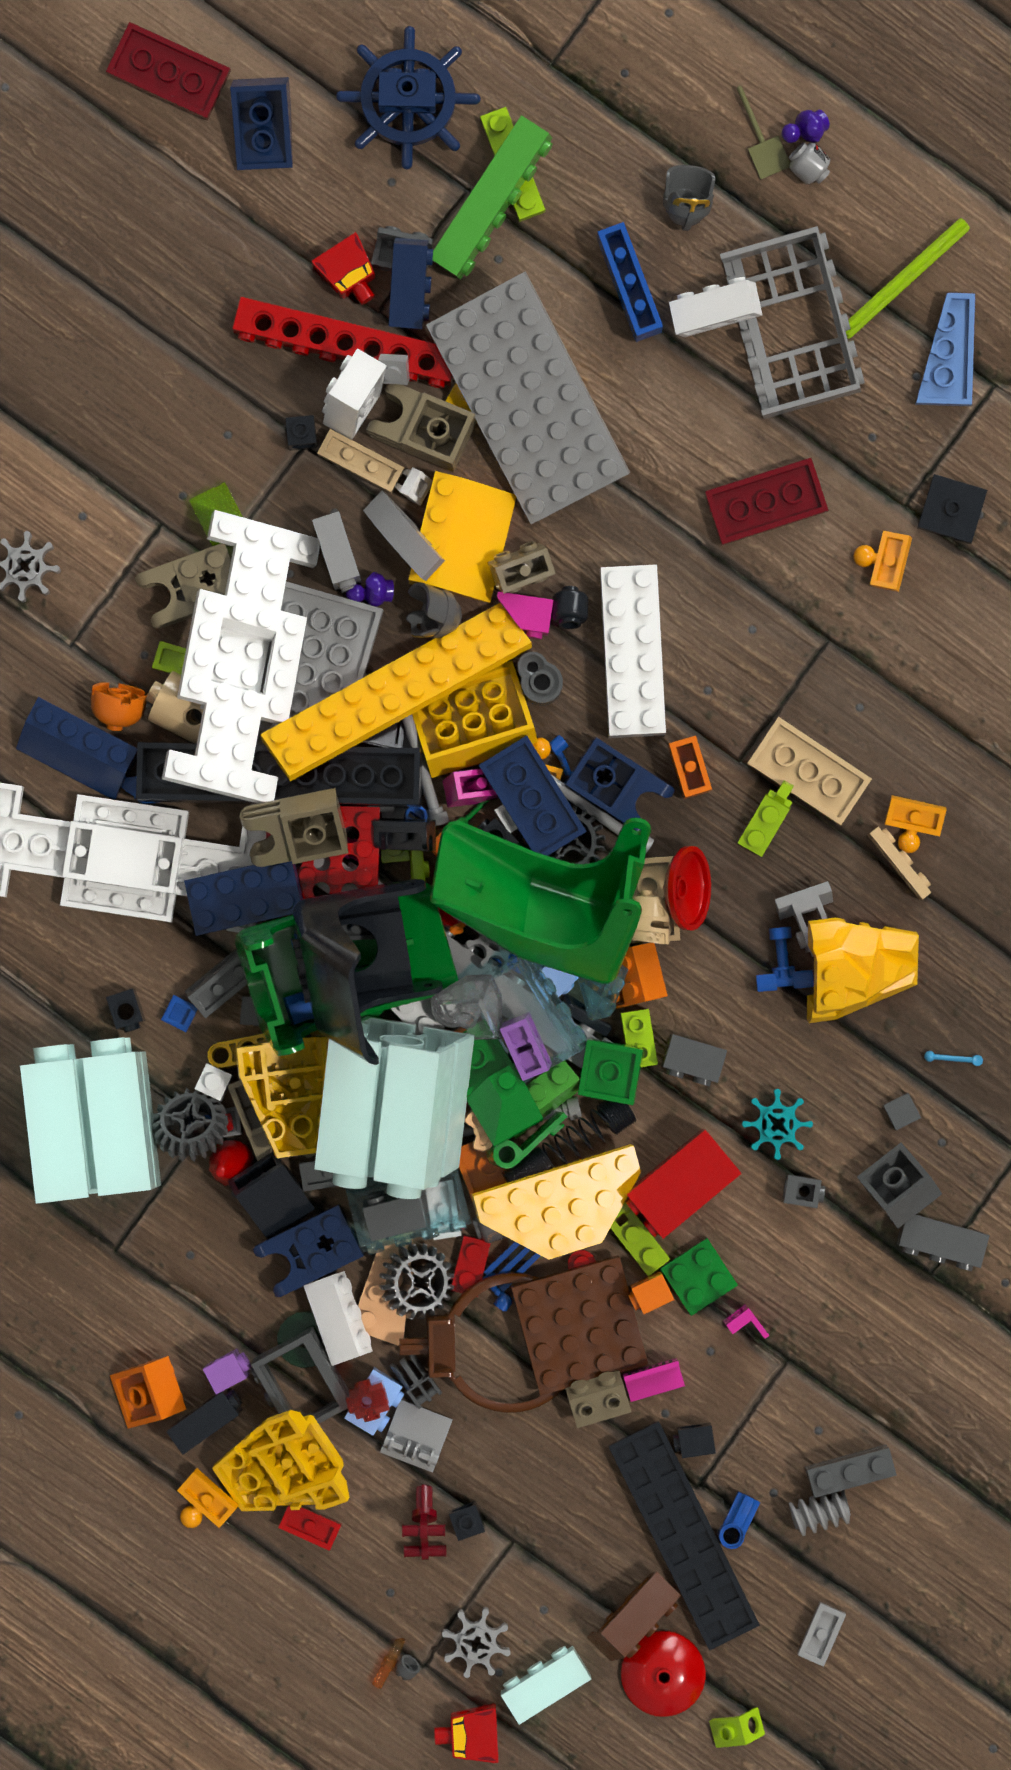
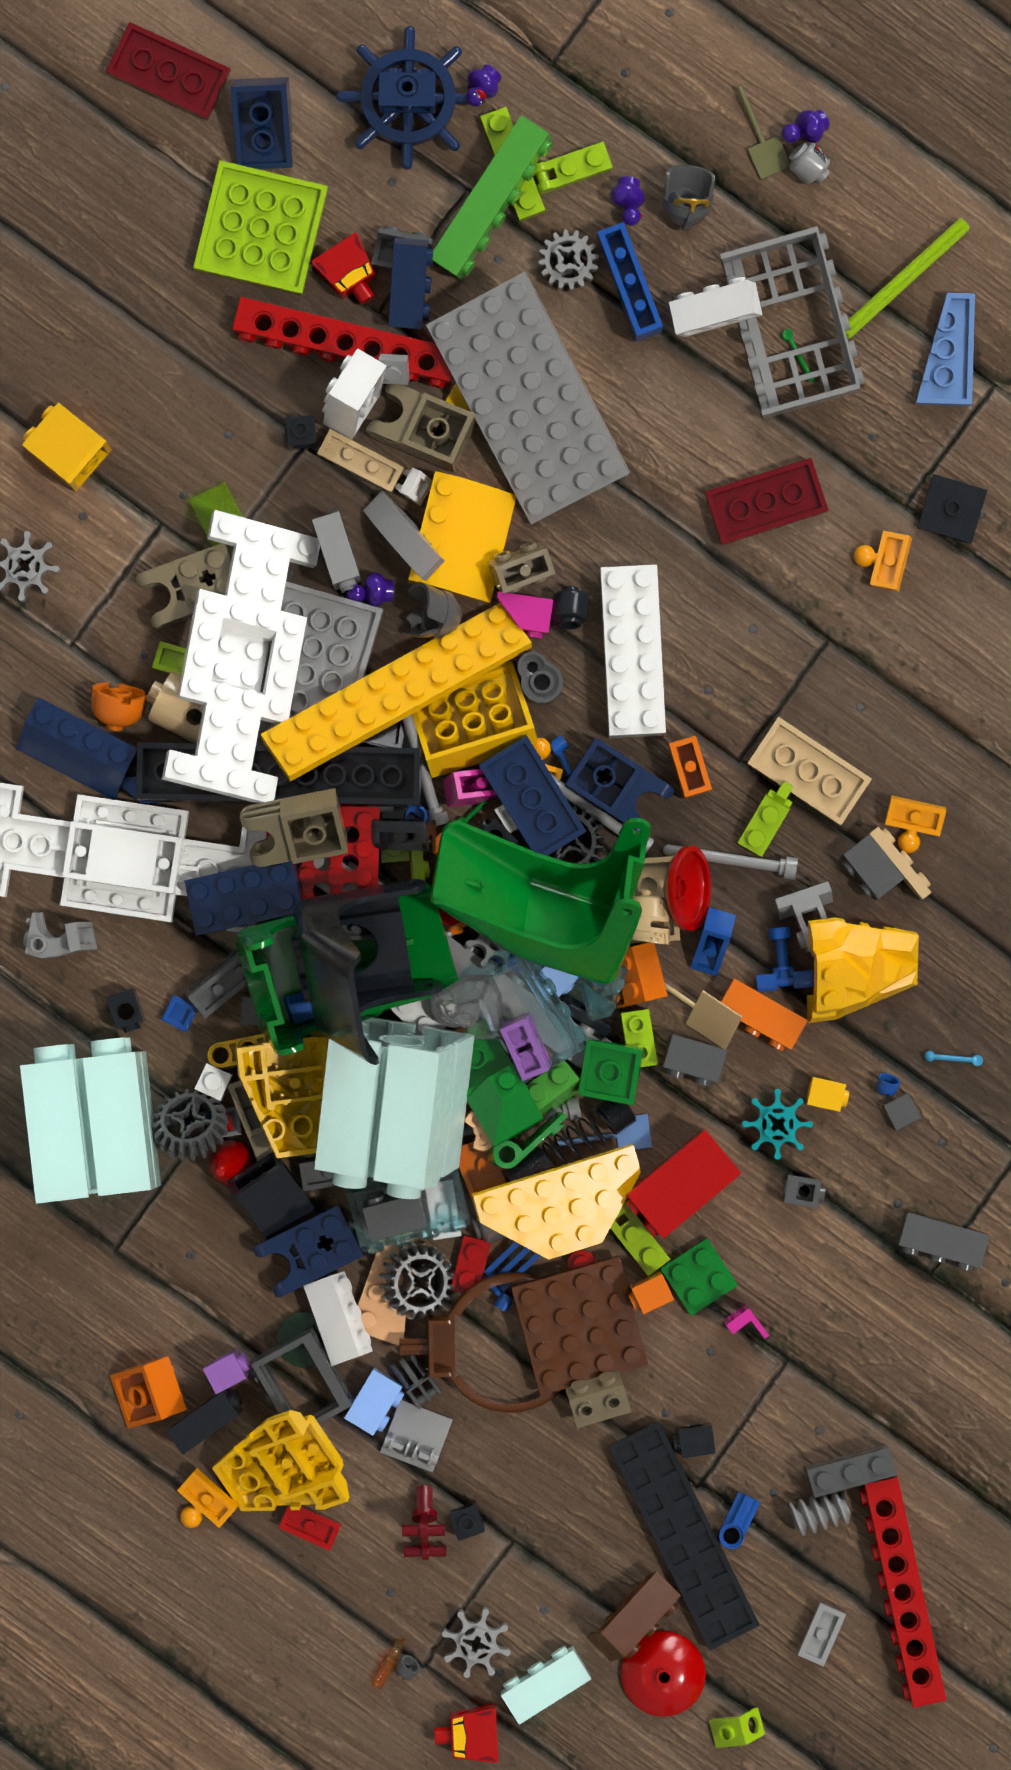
(40, 943): none -> light grey tile
(66, 446): none -> yellow slope
(260, 228): none -> lime plate
(376, 1392): clear red brick -> none
(482, 85): none -> dark purple animal
(573, 167): none -> lime plate
(578, 269): none -> light grey gear
(628, 196): none -> dark purple animal
(636, 1134): none -> medium blue piece
(653, 1379): dark pink panel -> none
(710, 1017): none -> tan piece
(713, 941): none -> blue slope
(764, 1015): none -> orange brick
(785, 867): none -> light grey piece
(787, 335): none -> green hinge
(827, 1094): none -> yellow brick
(871, 867): none -> dark grey brick
(887, 1084): none -> blue hinge
(899, 1185): dark grey brick -> none
(931, 1688): none -> red brick

